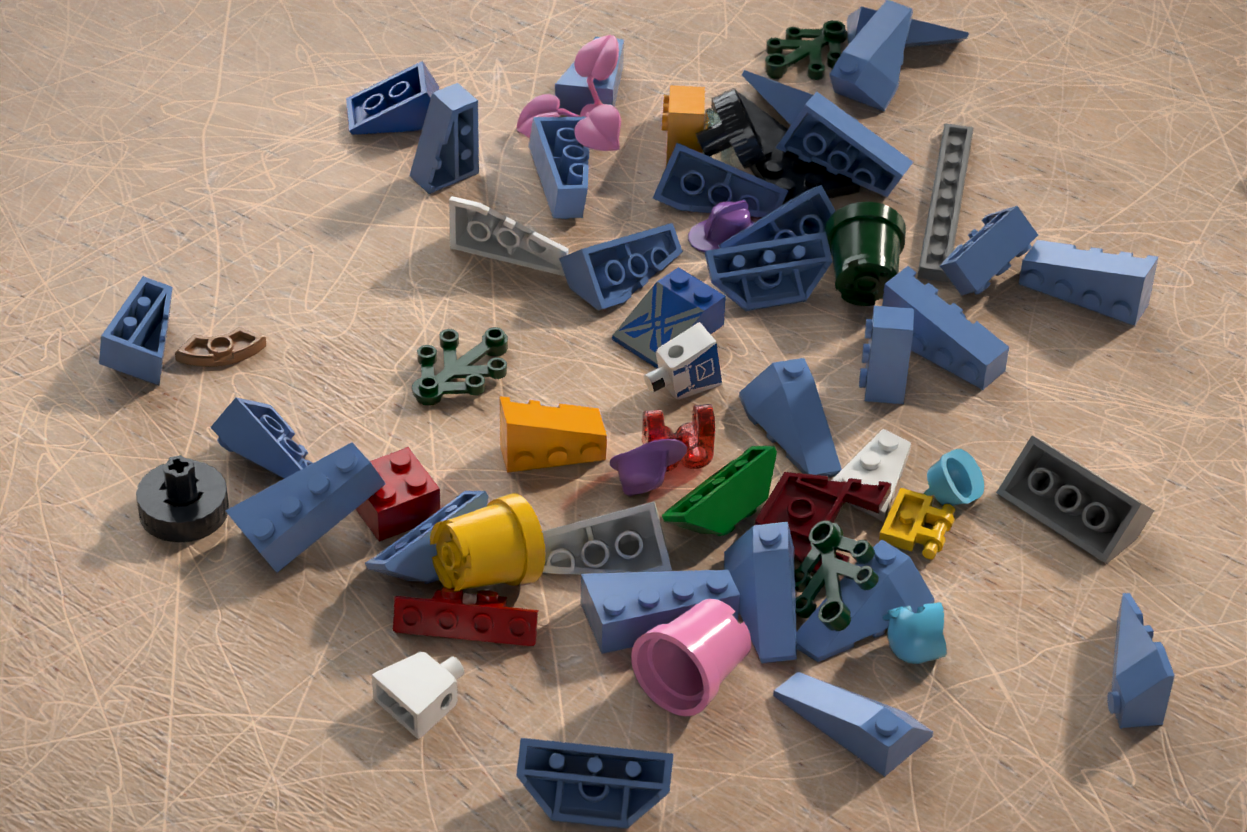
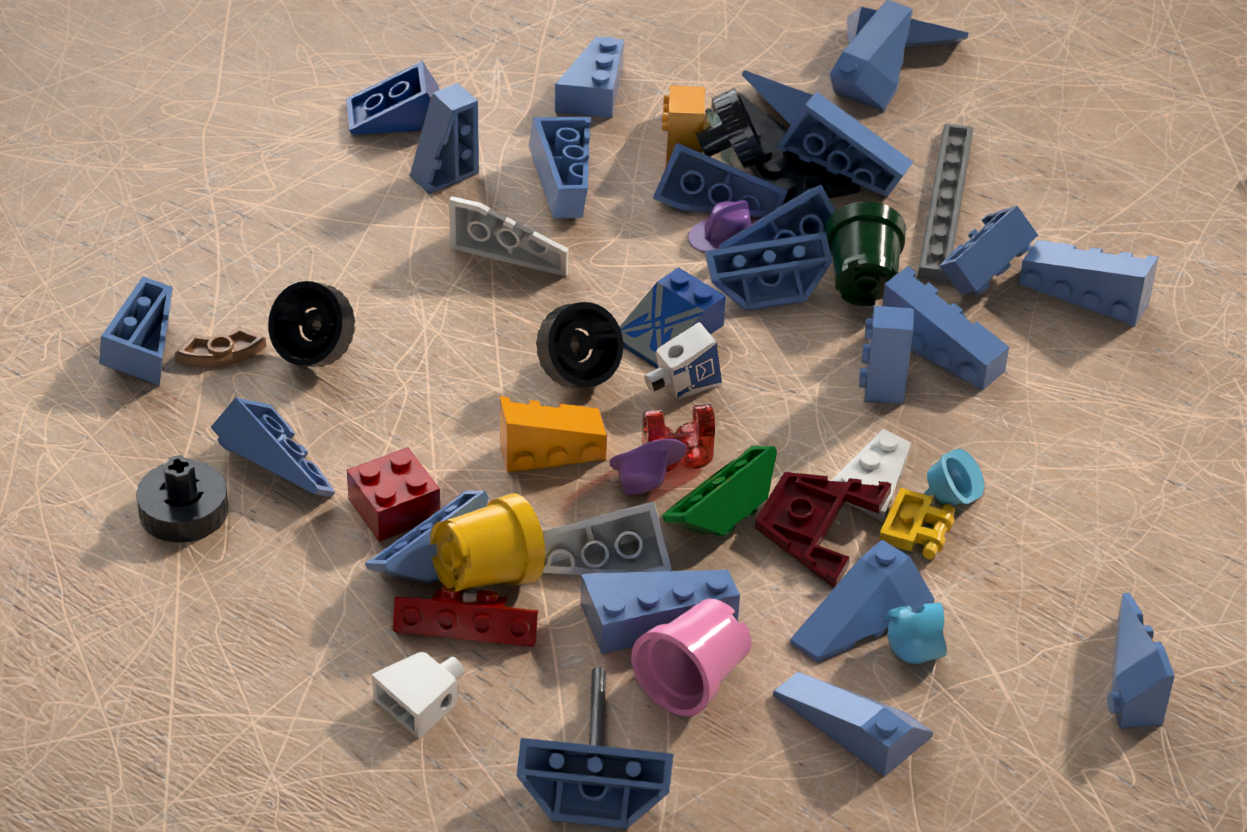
(306, 504): medium blue wedge -> none
(327, 327): none -> black piece
(430, 388): plant -> none
(563, 347): none -> black piece
(597, 707): none -> dark grey bar
(603, 121): bright pink plant -> none
(617, 268): medium blue wedge -> none
(765, 577): medium blue wedge -> none
(792, 414): medium blue wedge -> none
(825, 540): dark green plant -> none
(832, 34): dark green plant -> none
(1074, 501): light grey slope -> none

